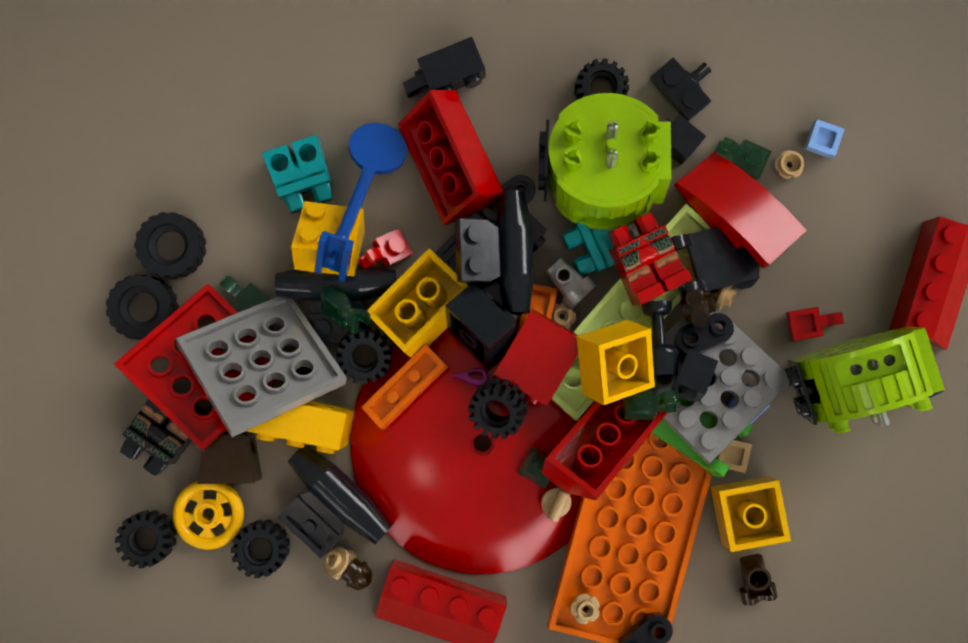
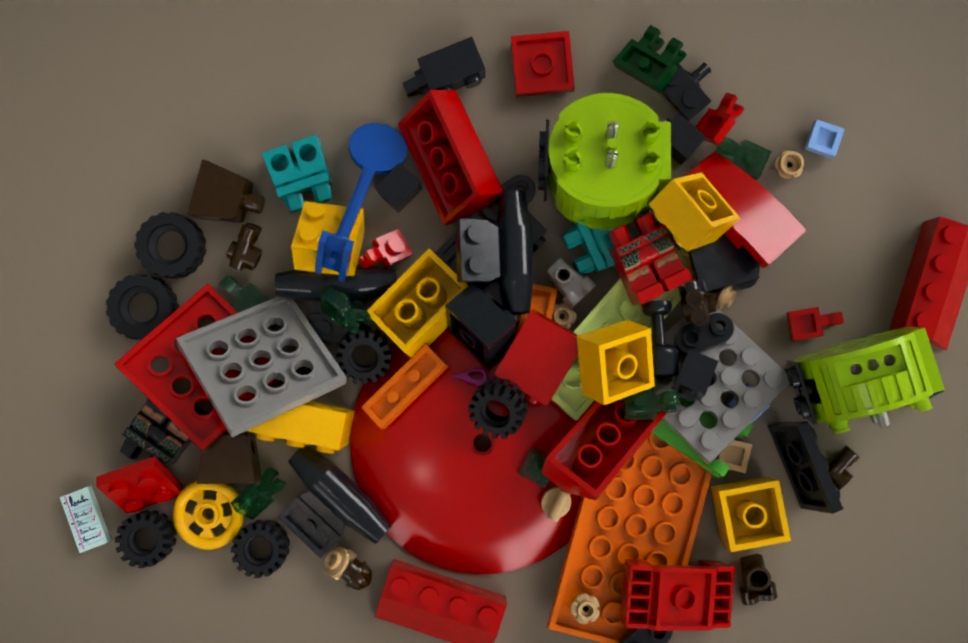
(85, 519): none -> light aqua tile
(139, 485): none -> red plate
(223, 195): none -> dark brown torso
(244, 253): none -> dark brown plate
(258, 497): none -> clear green plate
(398, 188): none -> black panel
(542, 64): none -> red plate
(601, 70): black tyre -> none
(646, 65): none -> dark green plate
(677, 596): none -> red plate
(693, 211): none -> yellow brick
(718, 122): none -> red plate
(806, 466): none -> black plate
(838, 467): none -> dark brown plate

